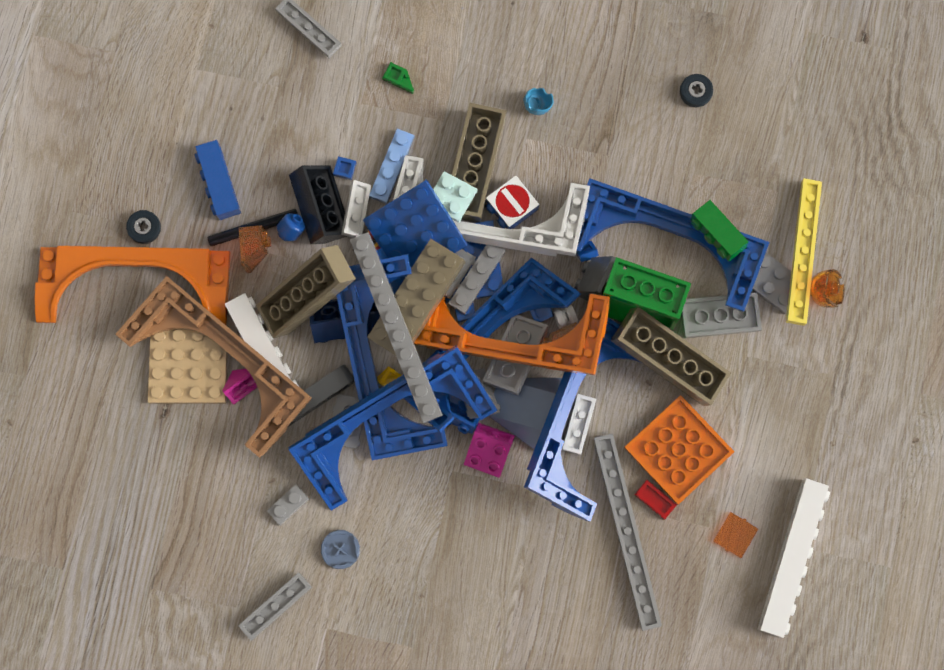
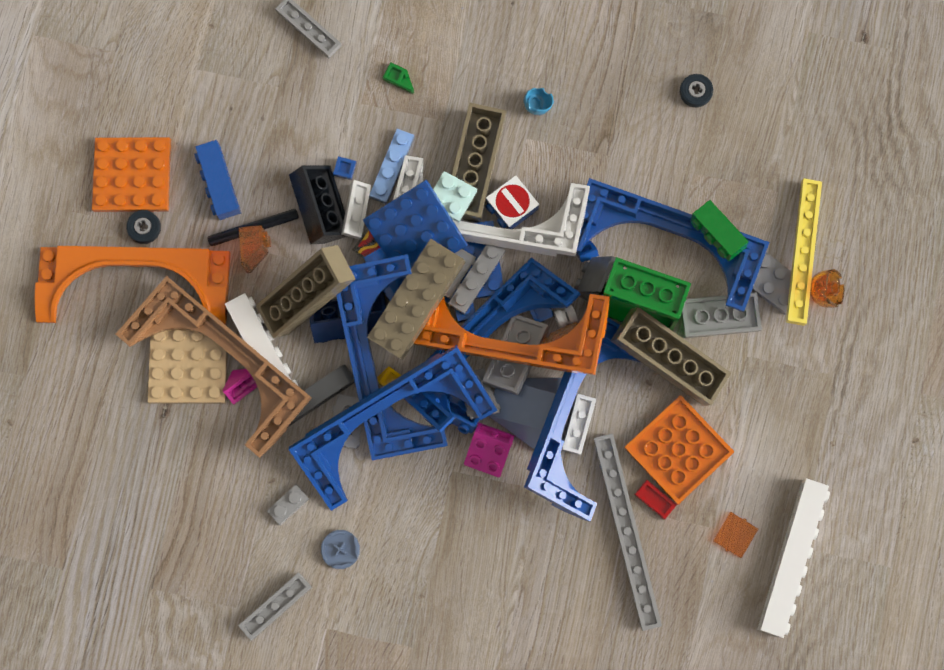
(131, 174): none -> orange plate
(290, 227): blue head -> none
(396, 327): light grey plate -> none

